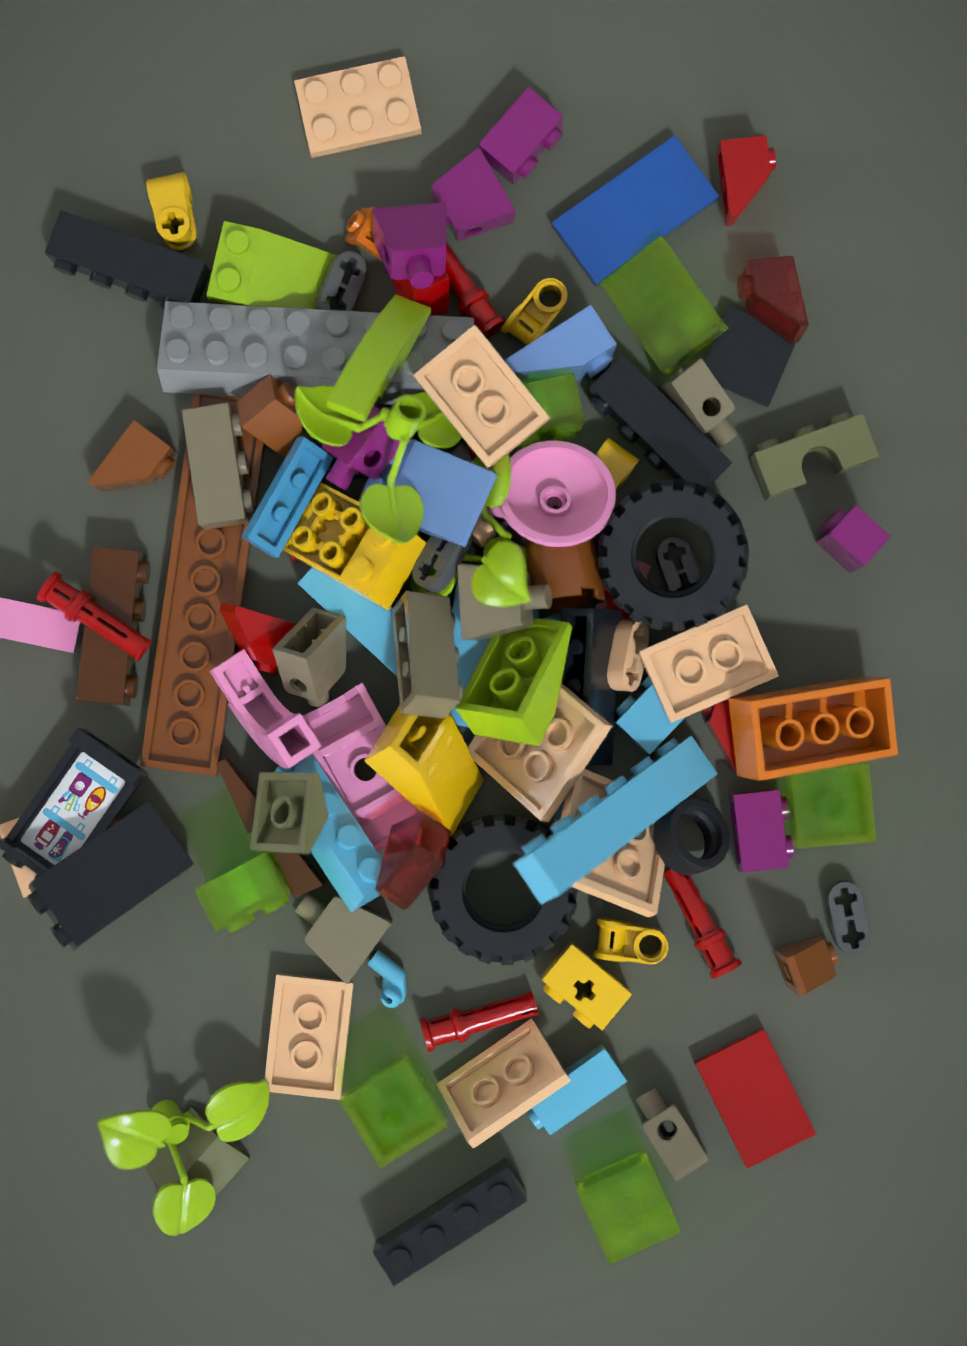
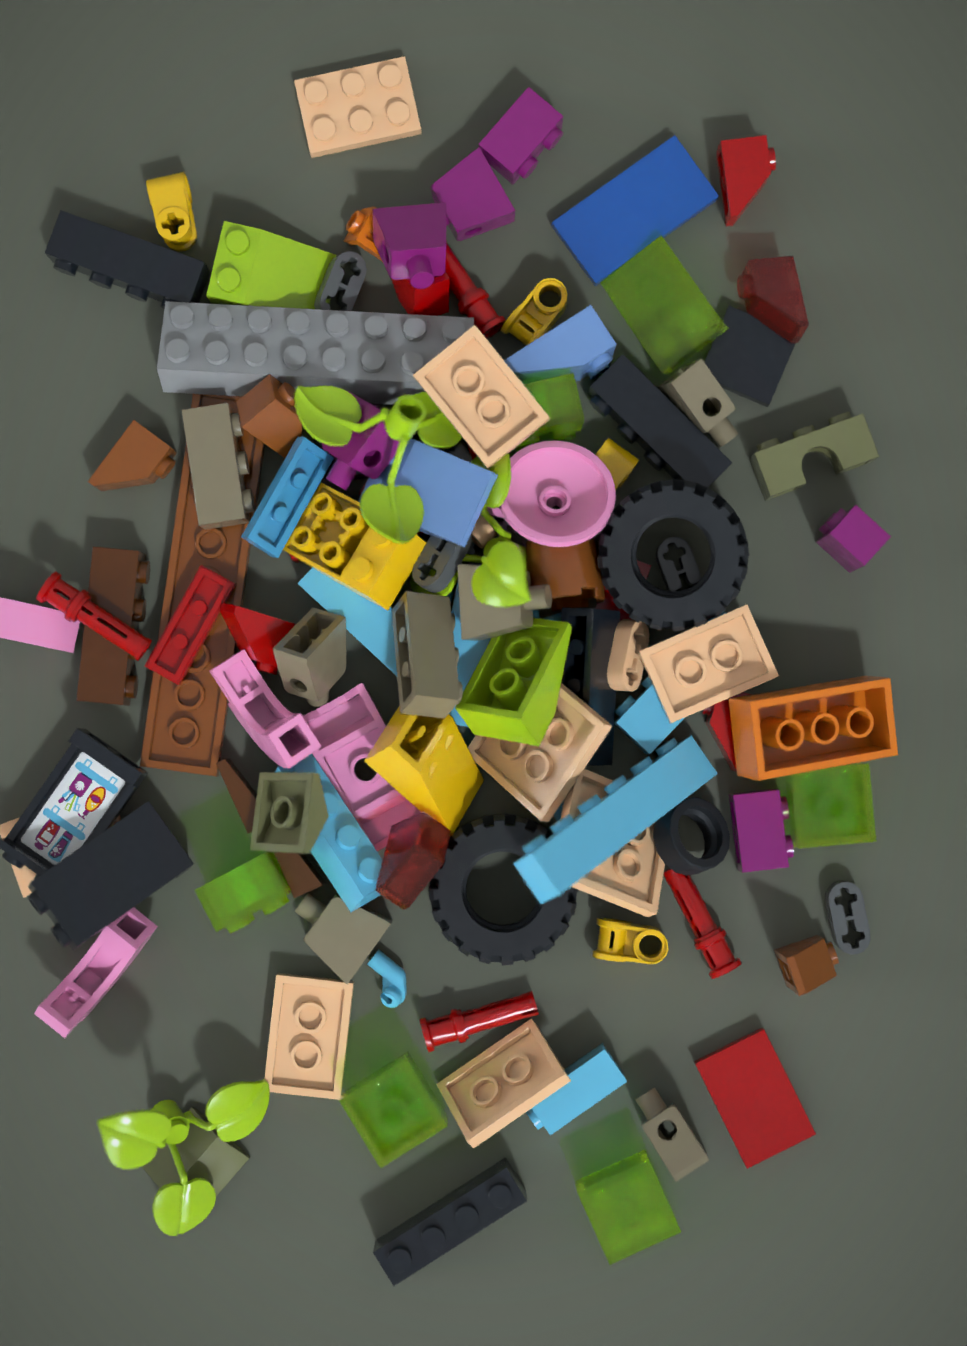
(96, 972): none -> bright pink arch
(190, 625): none -> red tile
(378, 357): lime slope -> none
(607, 992): yellow brick -> none

